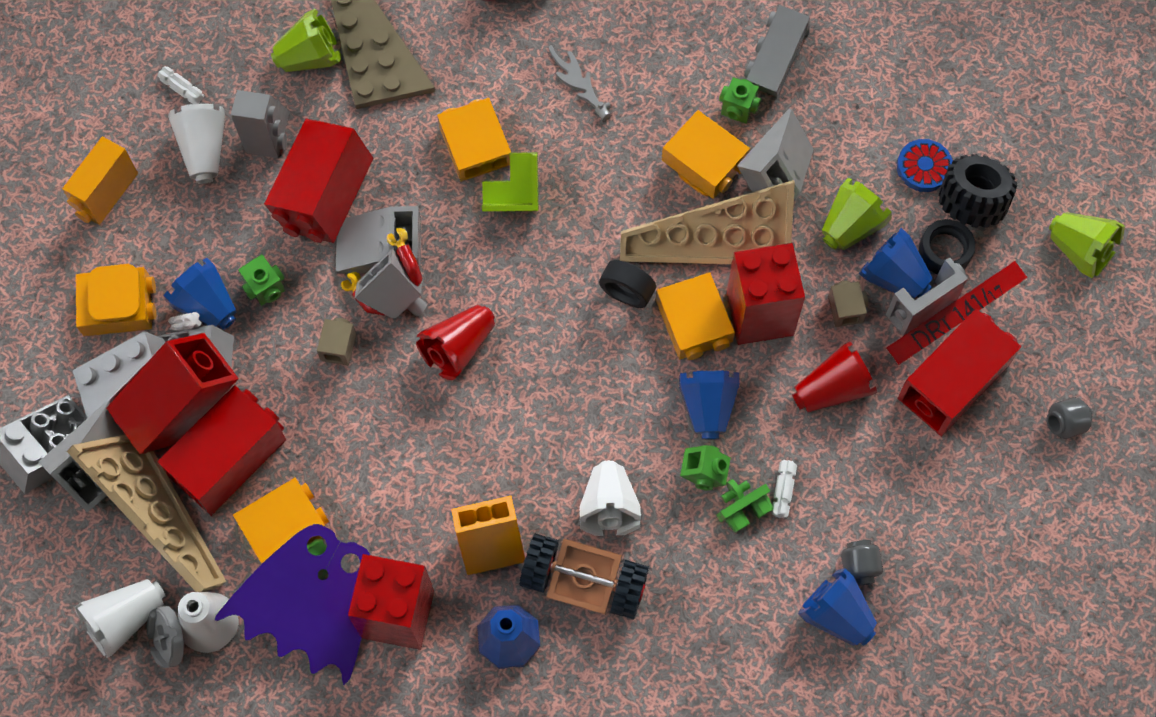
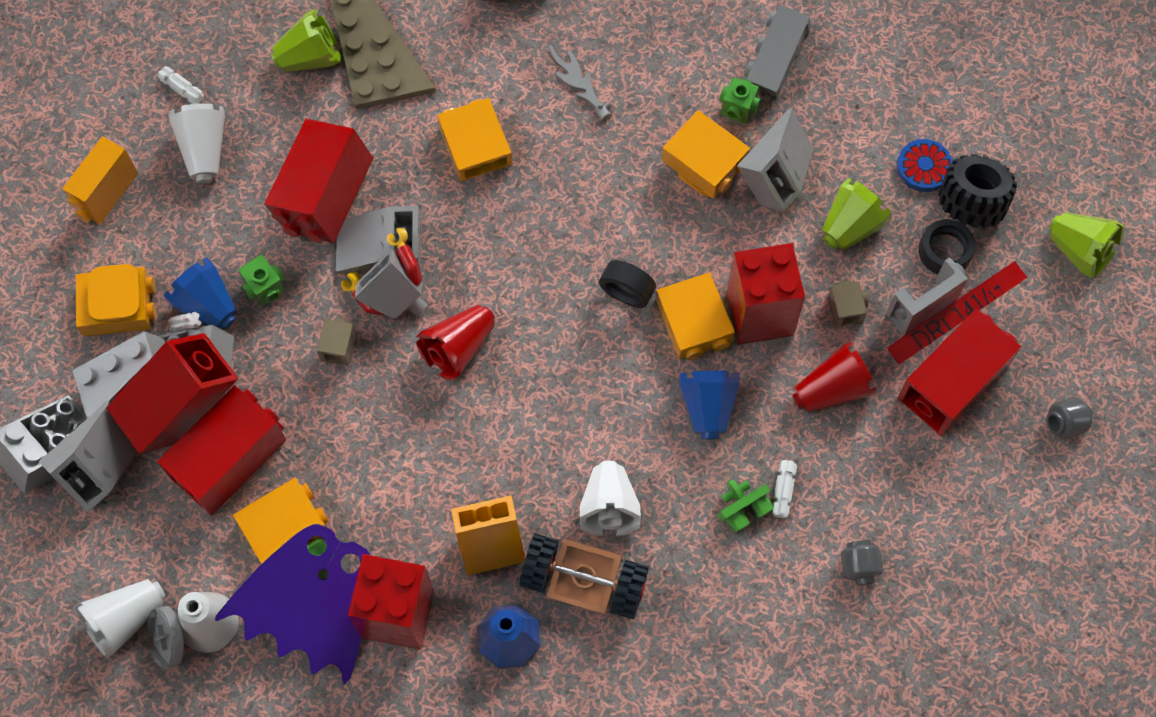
(151, 504): tan wing -> none
(260, 123): light grey wedge -> none
(519, 192): lime panel -> none
(705, 467): bright green brick -> none
(715, 230): tan wing -> none
(840, 610): blue cone -> none
(898, 266): blue cone -> none

